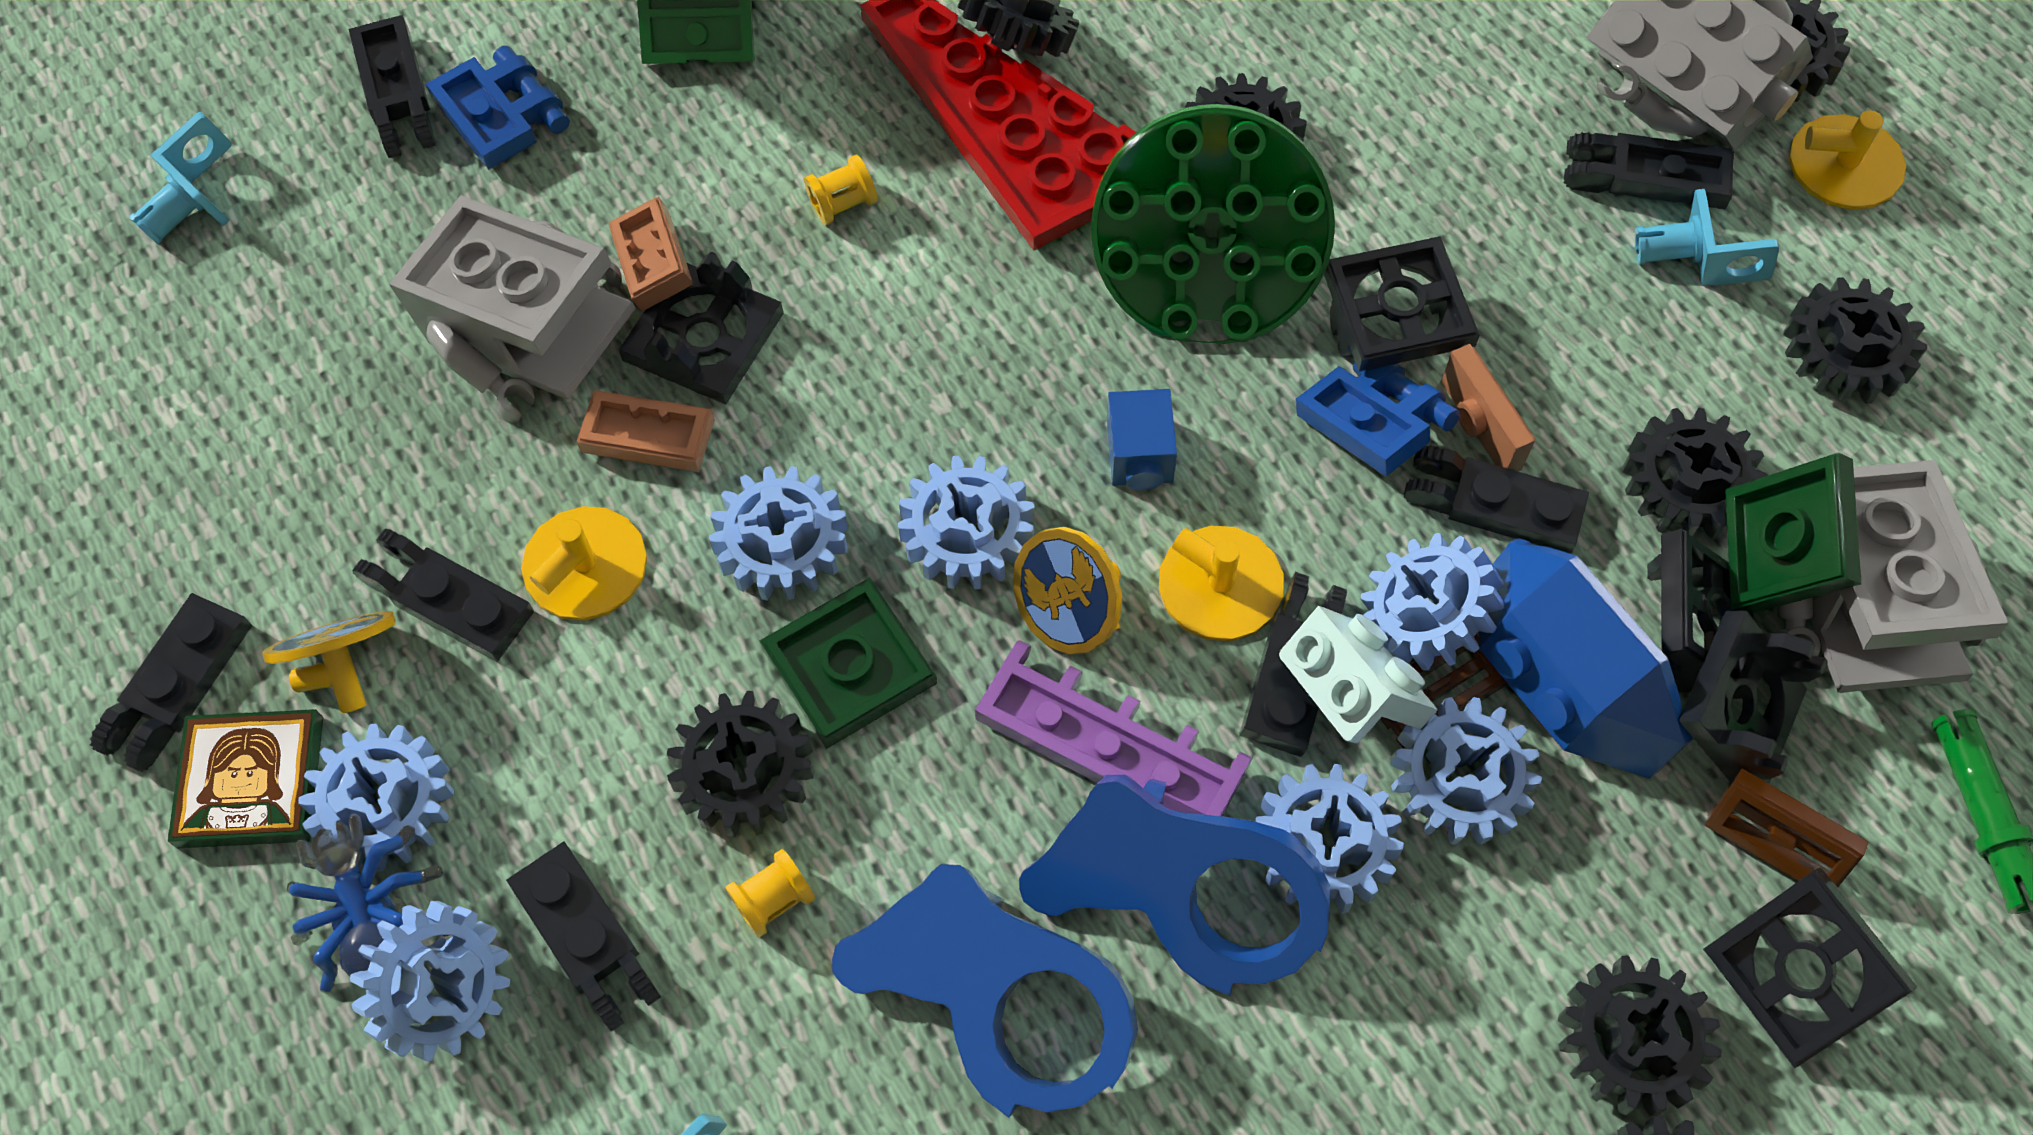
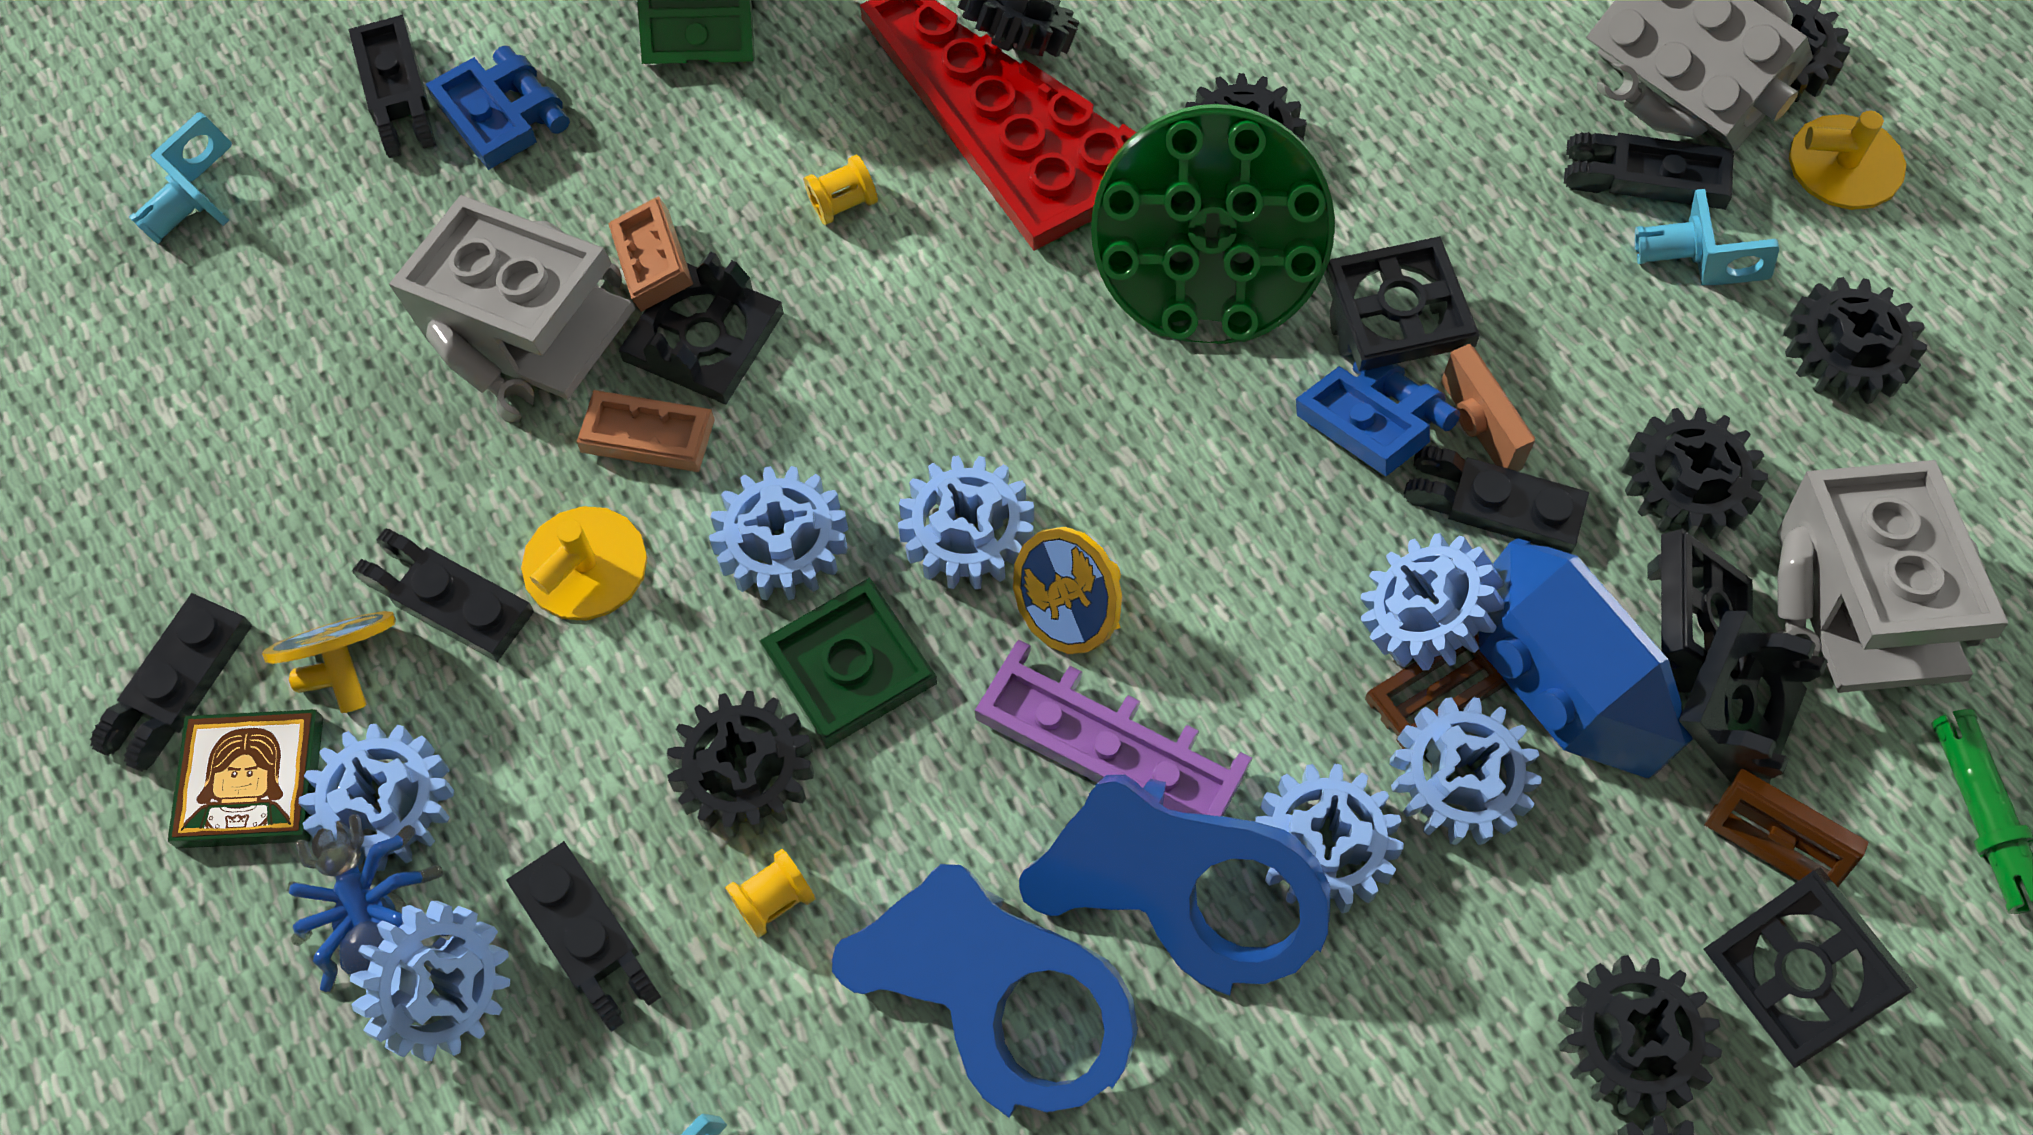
(1141, 438): blue brick -> none
(1221, 583): yellow shield -> none
(1279, 707): black hinge -> none
(1354, 675): light aqua bracket -> none
(1793, 535): dark green tile -> none

